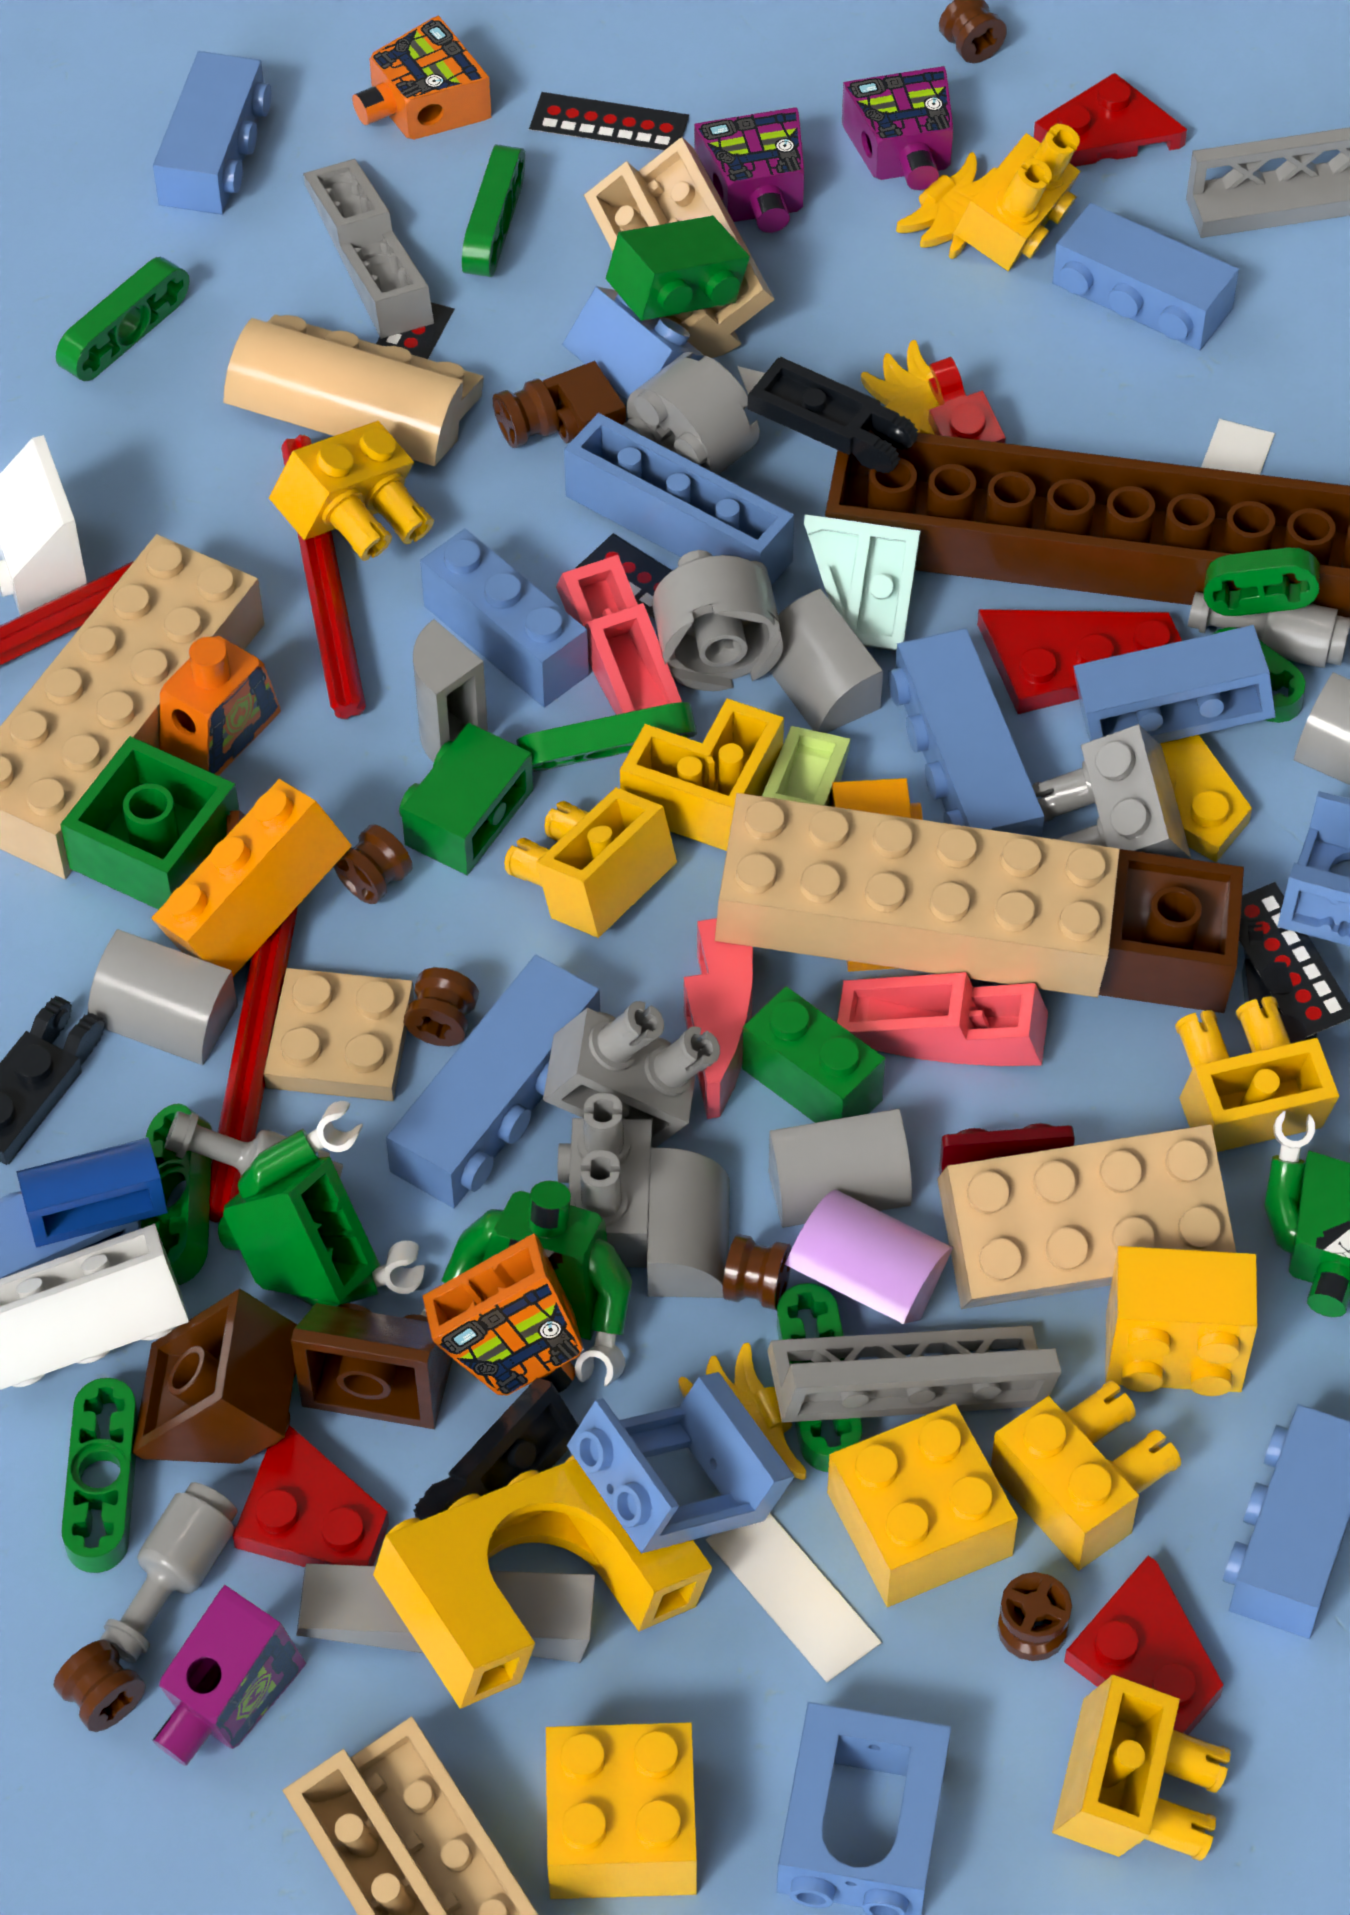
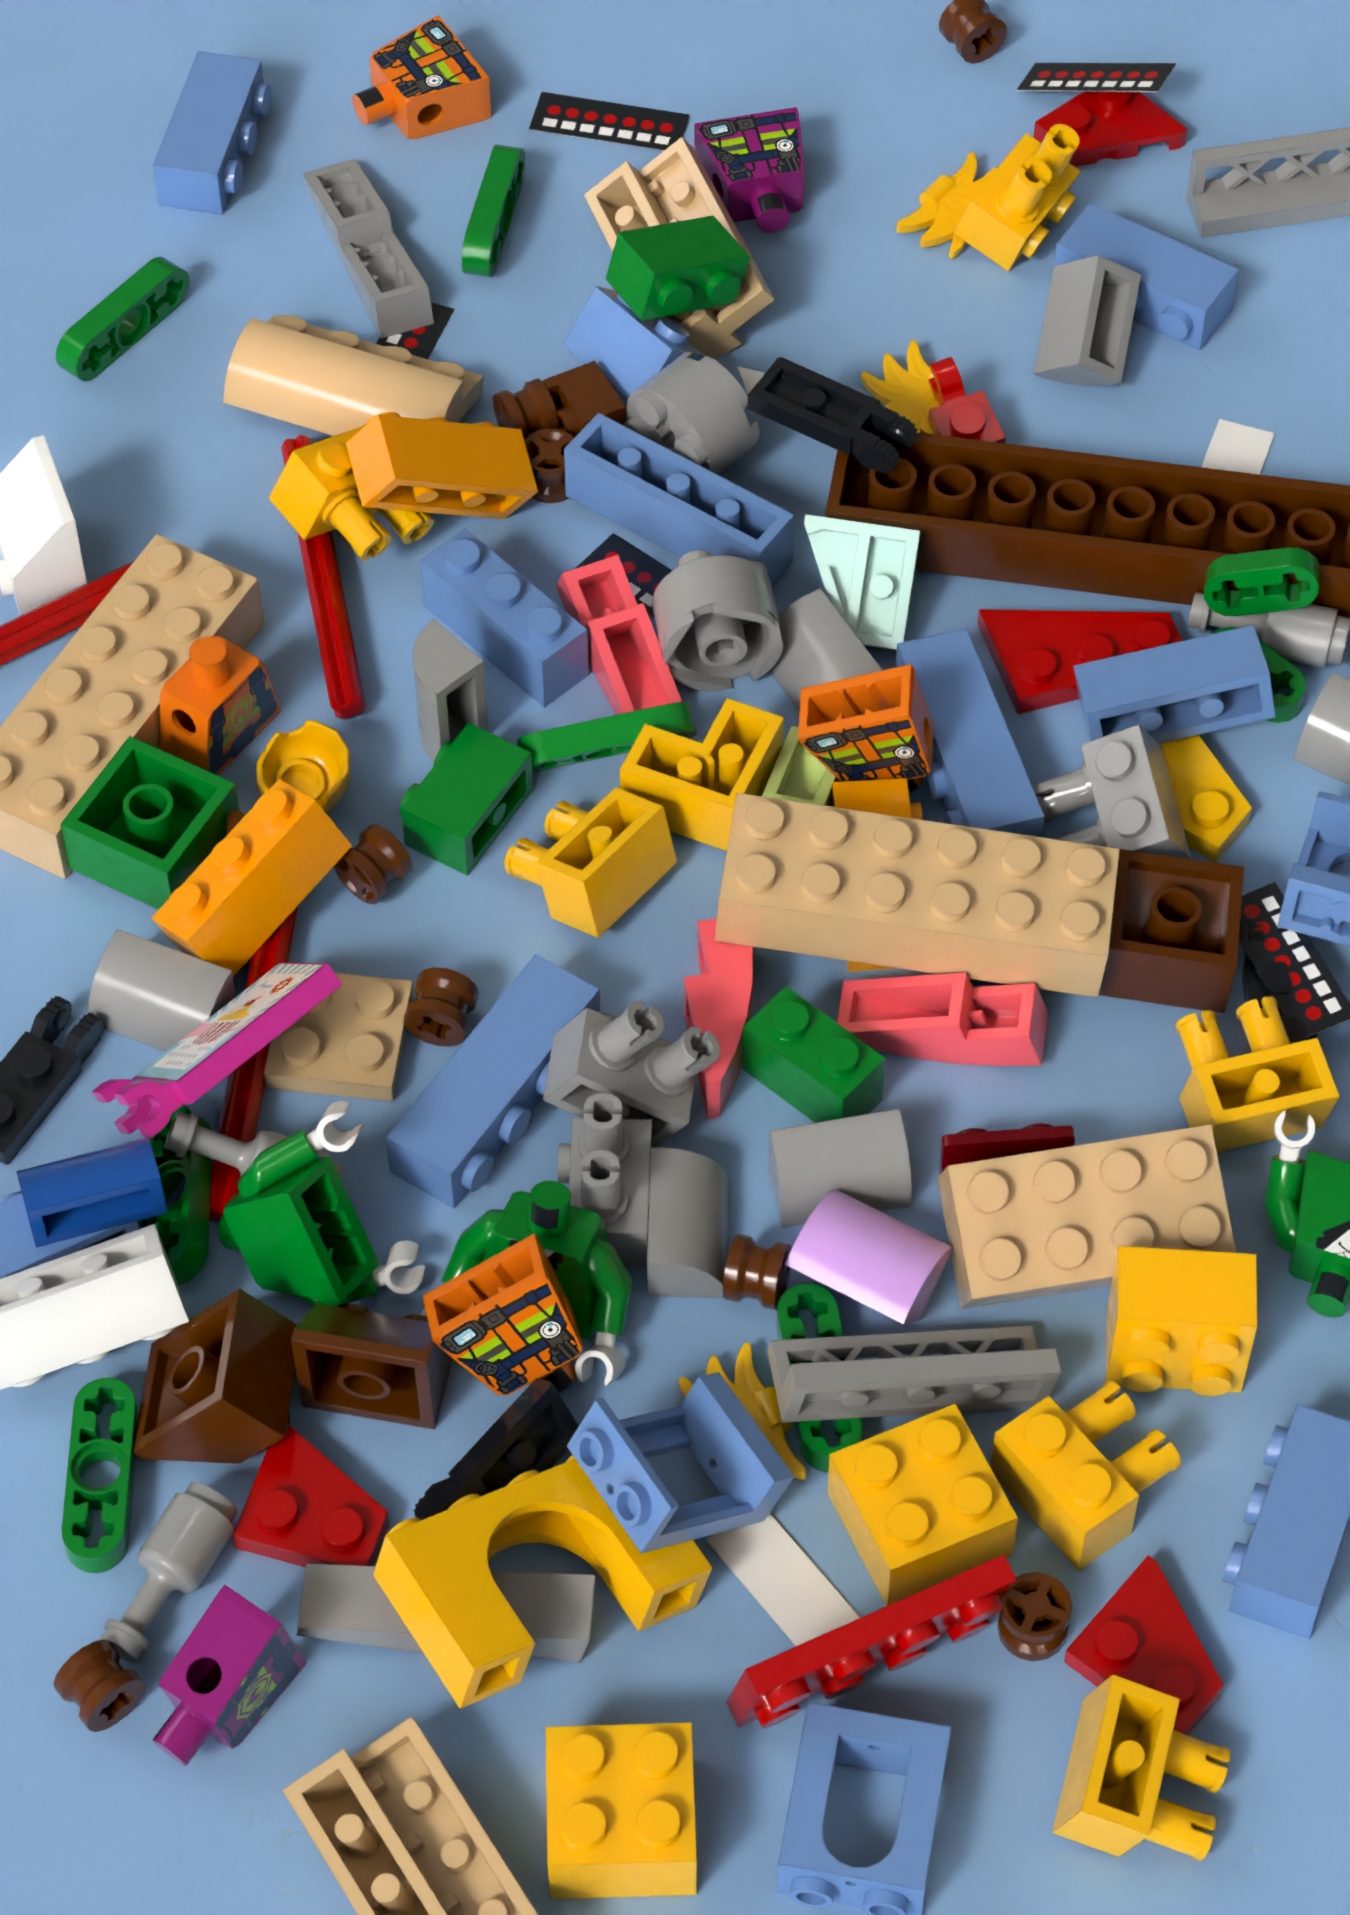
(218, 1045): none -> dark pink tile
(308, 759): none -> yellow hair
(441, 466): none -> light orange brick
(547, 463): none -> reddish brown wheel
(869, 726): none -> orange torso
(888, 1635): none -> red plate
(901, 124): torso -> none
(1087, 322): none -> light grey brick
(1097, 77): none -> black sticker

